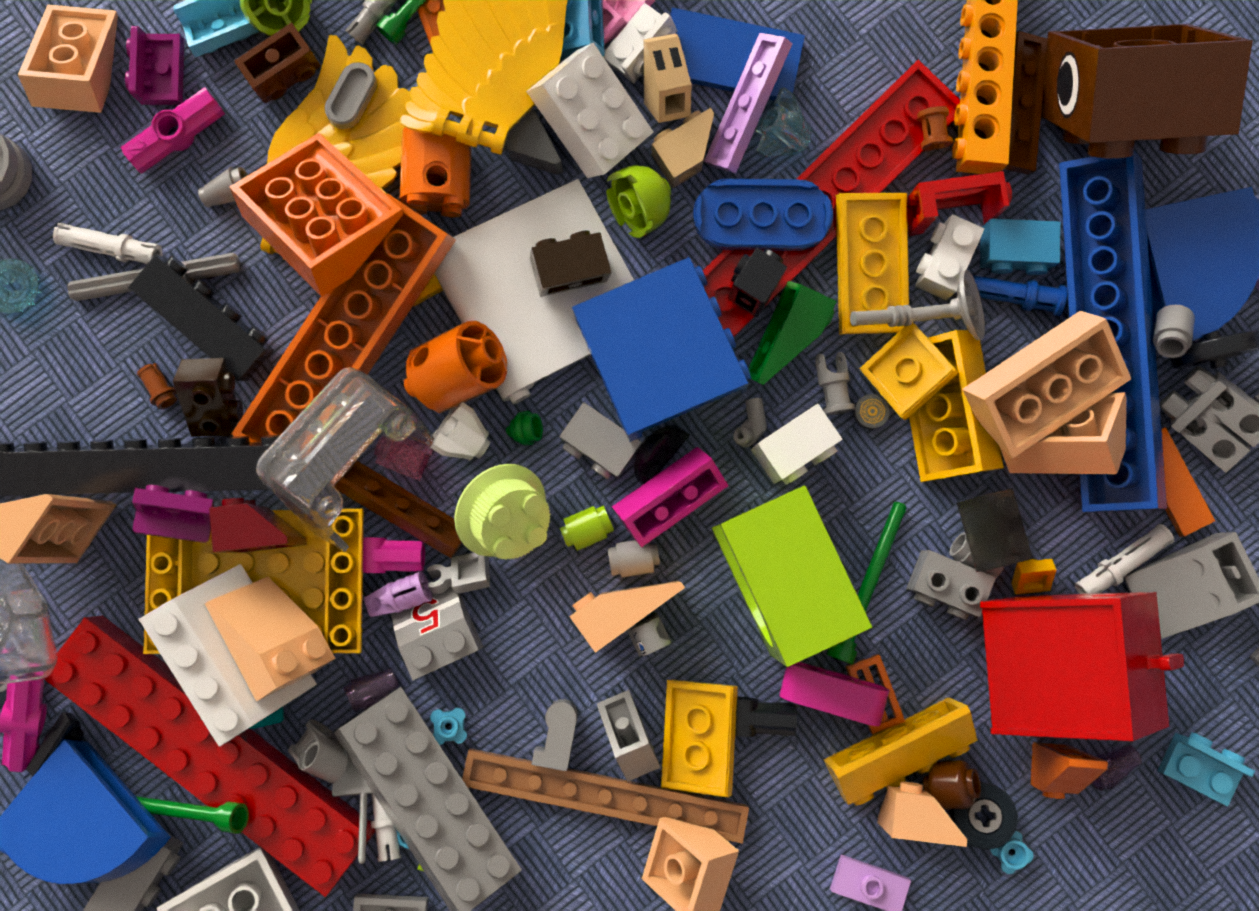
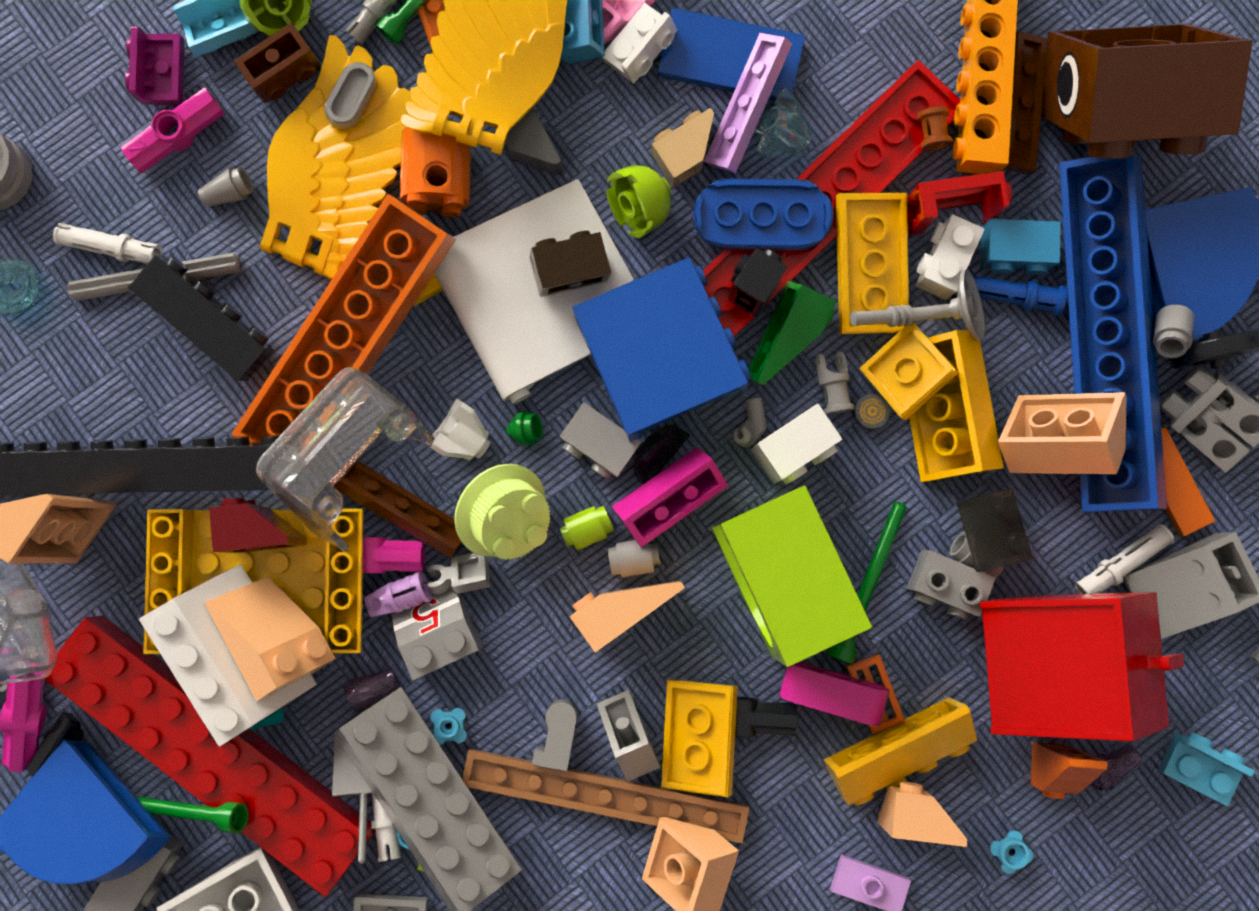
(70, 59): light nougat slope -> none
(156, 384): dark orange pin -> none
(172, 514): magenta bracket -> none
(207, 397): dark brown brick -> none
(317, 212): orange slope -> none
(319, 753): light grey piece -> none
(403, 456): clear pink brick -> none
(455, 366): orange cylinder -> none
(590, 111): white brick -> none
(649, 635): light grey leg -> none
(666, 79): tan slope -> none
(953, 784): reddish brown head -> none
(999, 829): black bush -> none
(1033, 576): plate -> none
(1048, 382): light nougat slope -> none

